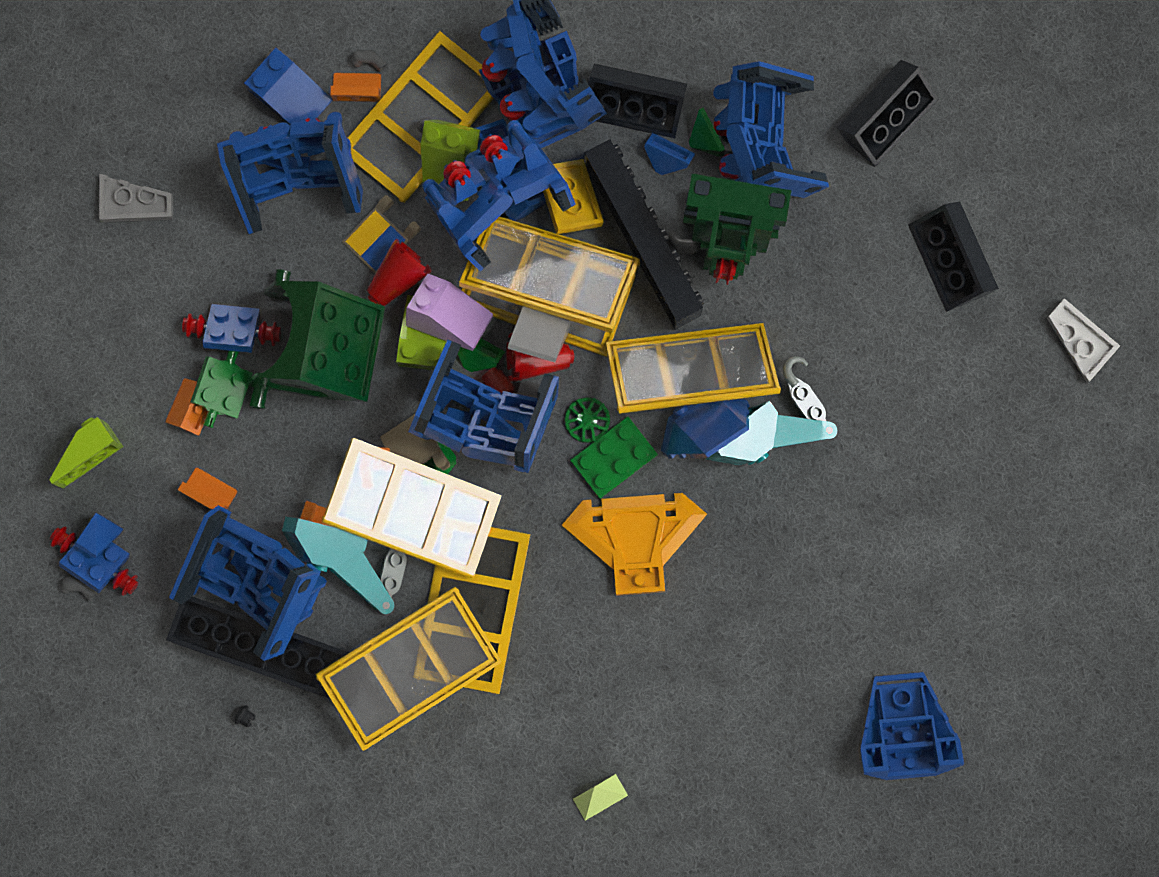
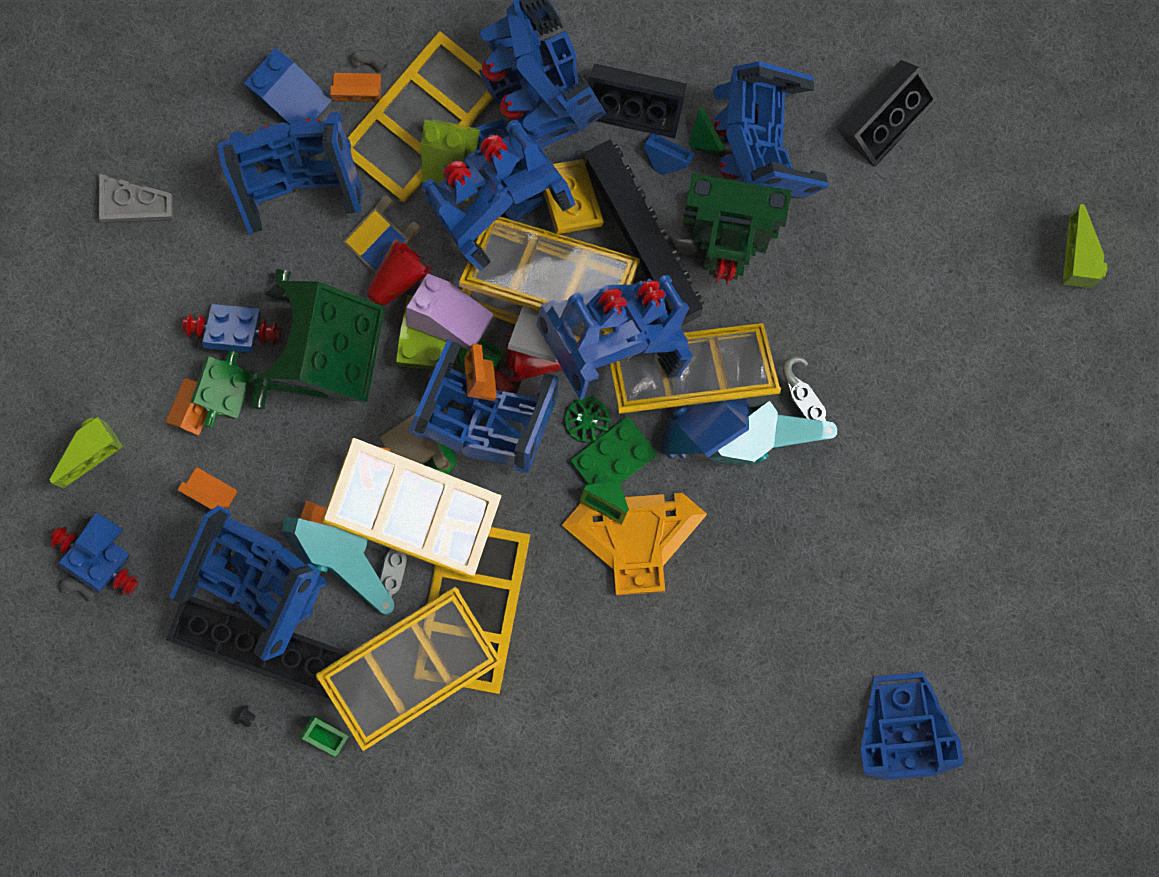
(324, 736): none -> green slope
(479, 374): none -> orange panel
(600, 797): yellowish green slope -> none
(606, 499): none -> green slope
(638, 326): none -> blue container
(953, 256): black slope -> none
(1082, 339): white wing -> none
(1084, 254): none -> lime slope

